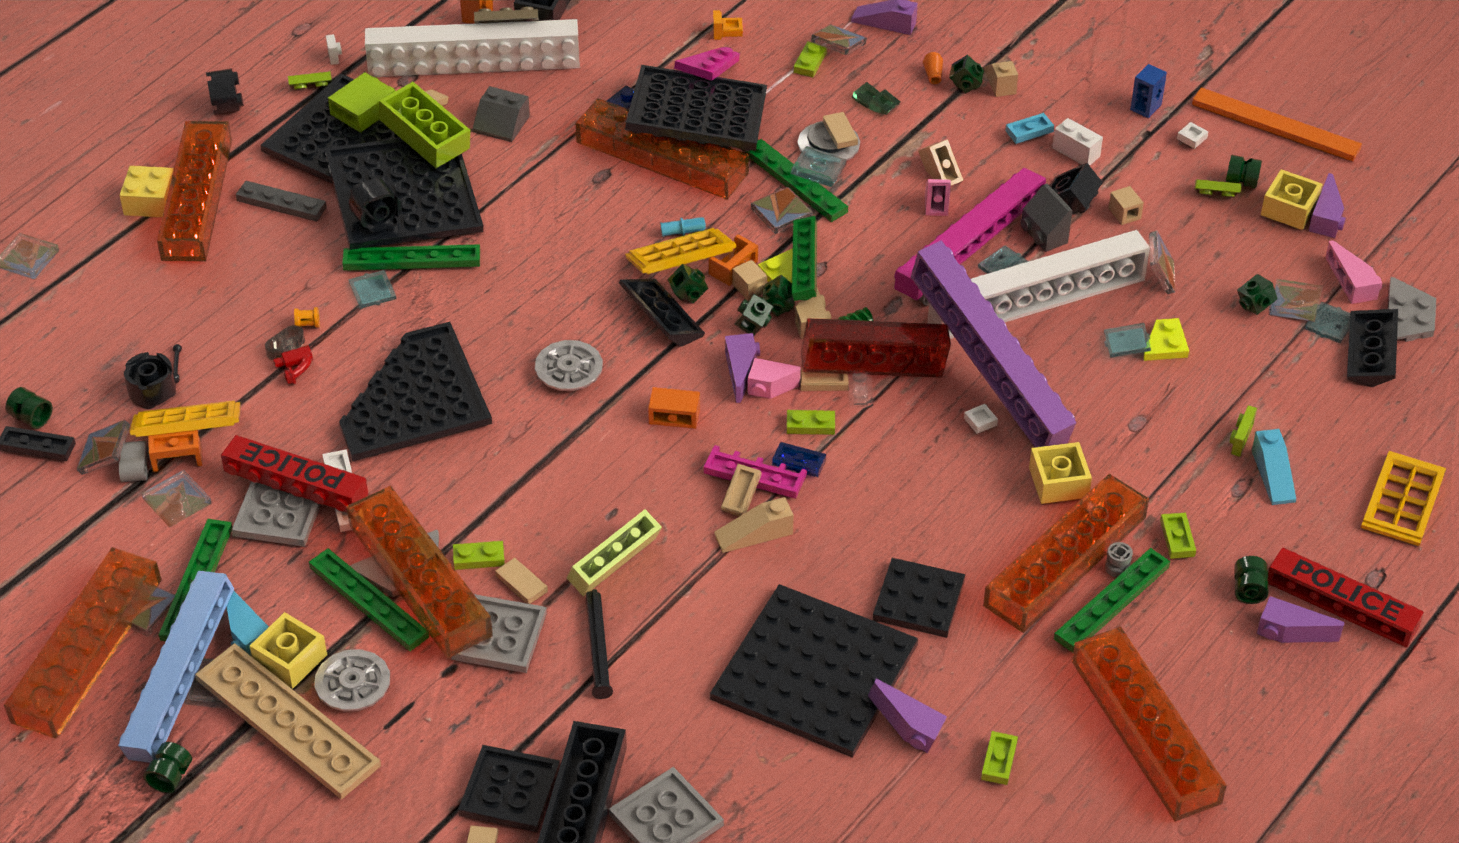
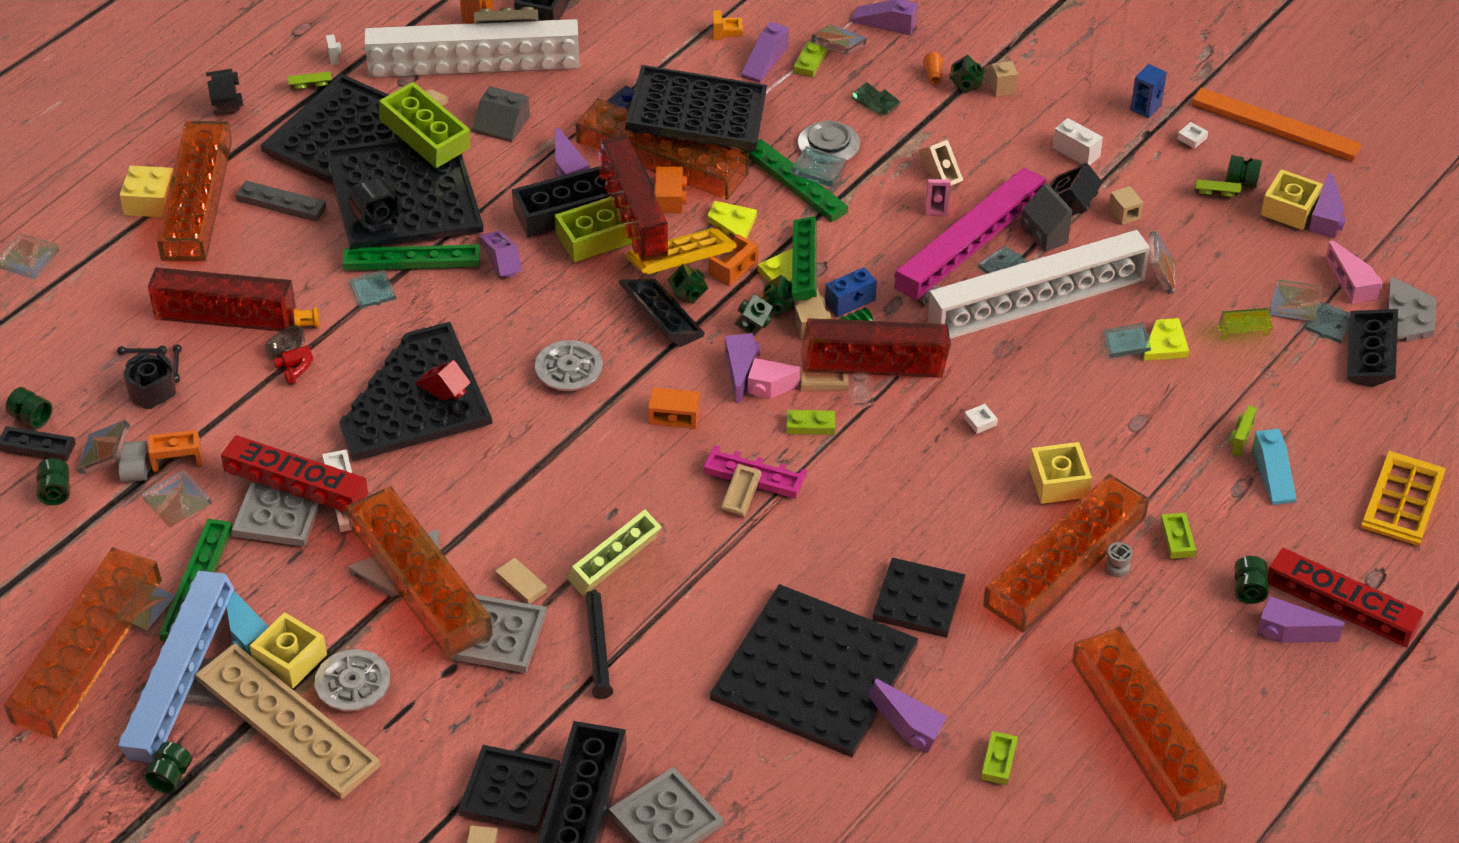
(53, 482): none -> dark green wheel
(122, 350): none -> black hinge
(185, 418): yellow piece -> none
(222, 299): none -> clear red brick
(359, 101): lime brick -> none
(369, 599): green plate -> none
(444, 381): none -> red slope
(478, 555): lime plate -> none
(502, 253): none -> medium lavender slope
(541, 201): none -> black brick
(567, 156): none -> medium lavender slope
(591, 230): none -> lime brick
(633, 198): none -> clear red brick
(670, 188): none -> orange brick
(682, 226): medium azure axle -> none
(708, 64): dark pink wing -> none
(732, 218): none -> neon yellow wing
(749, 279): tan brick -> none
(758, 525): tan slope -> none
(766, 52): none -> medium lavender slope
(780, 209): tile -> none
(799, 458): clear blue plate -> none
(840, 130): tan tile -> none
(850, 292): none -> blue brick
(992, 347): medium lavender brick -> none
(1029, 128): medium azure plate -> none
(1112, 599): green plate -> none
(1245, 321): none -> clear neon green hinge
(1256, 294): dark green brick -> none

